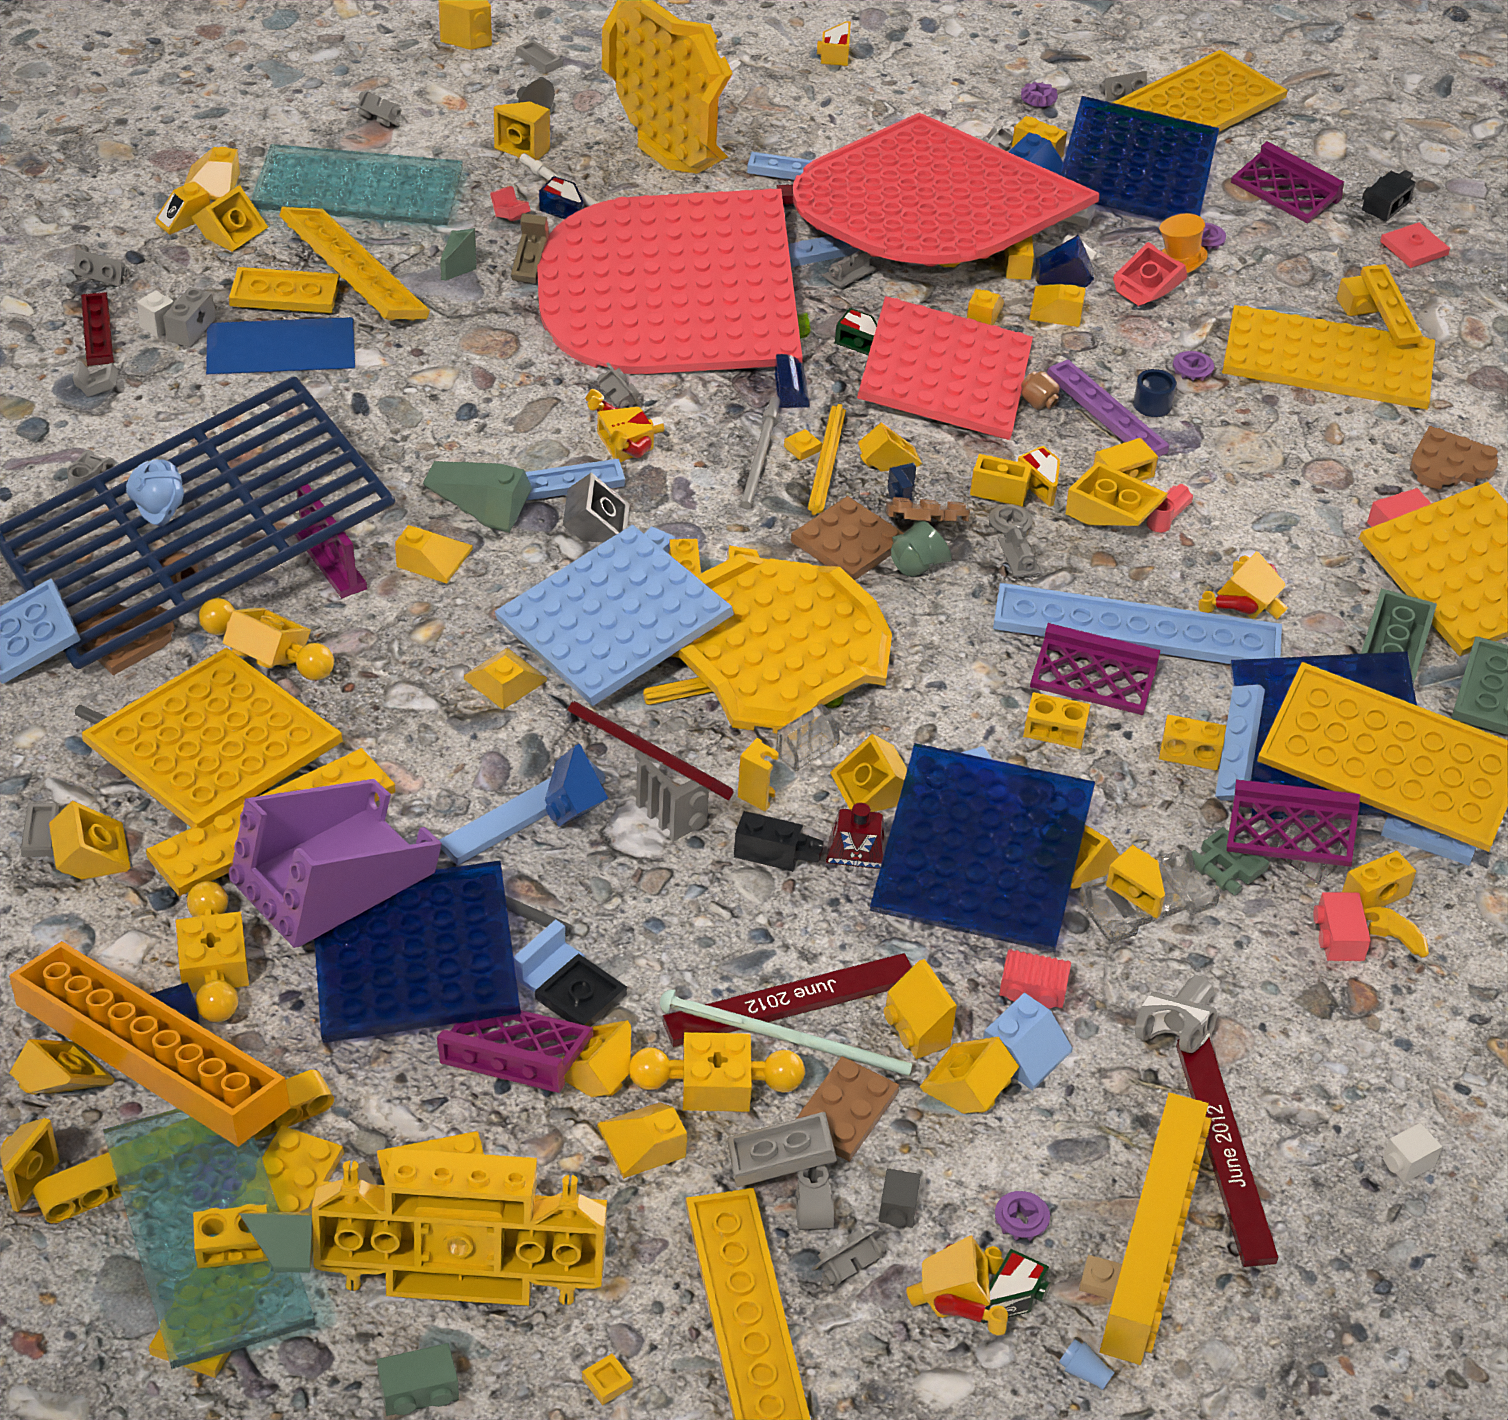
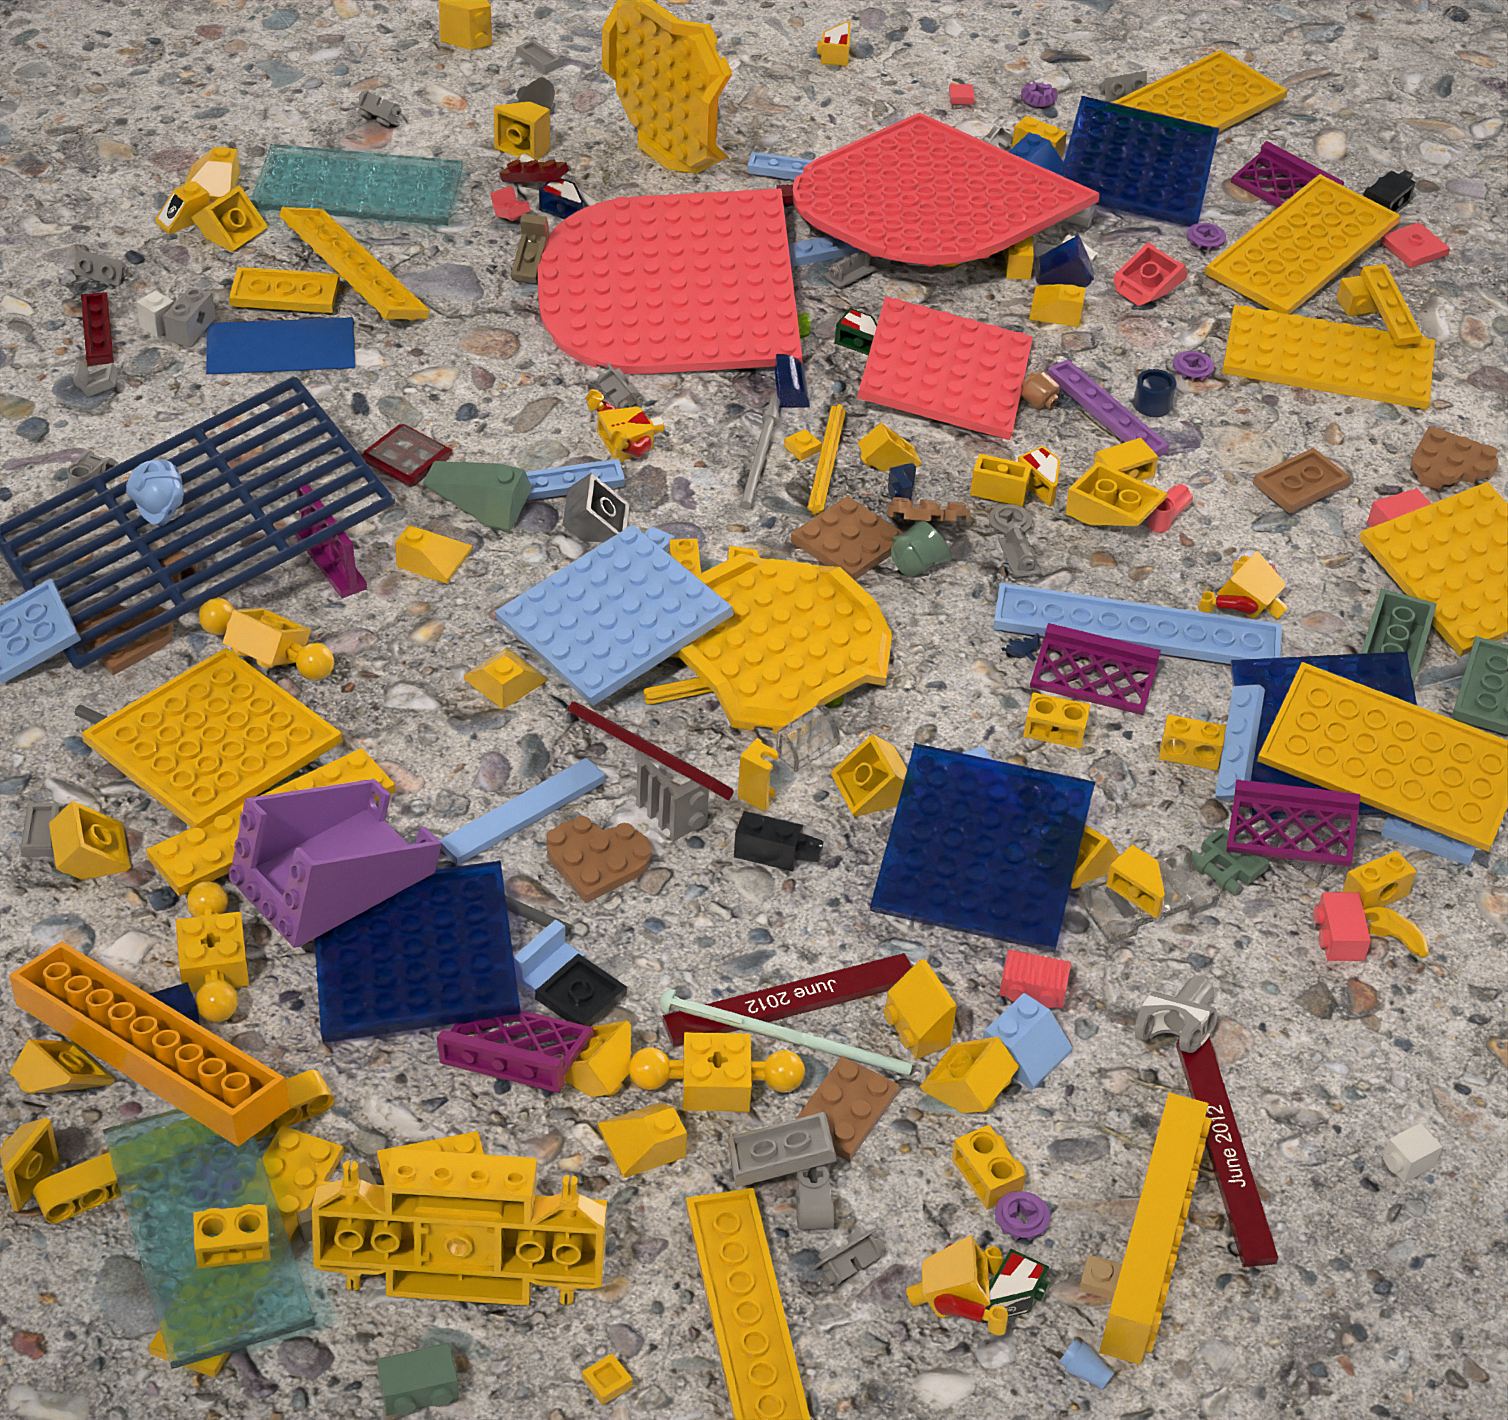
(283, 1238): sand green slope -> none
(405, 454): none -> clear piece
(459, 254): sand green slope -> none
(533, 171): none -> dark red plate
(573, 787): blue slope -> none
(595, 858): none -> medium nougat plate
(857, 838): dark red torso -> none
(899, 1198): dark grey brick -> none
(961, 94): none -> coral tile
(984, 1159): none -> yellow brick
(985, 306): yellow slope -> none
(1022, 649): none -> dark blue piece
(1183, 239): light orange hat -> none
(1301, 480): none -> medium nougat plate
(1302, 245): none -> yellow plate

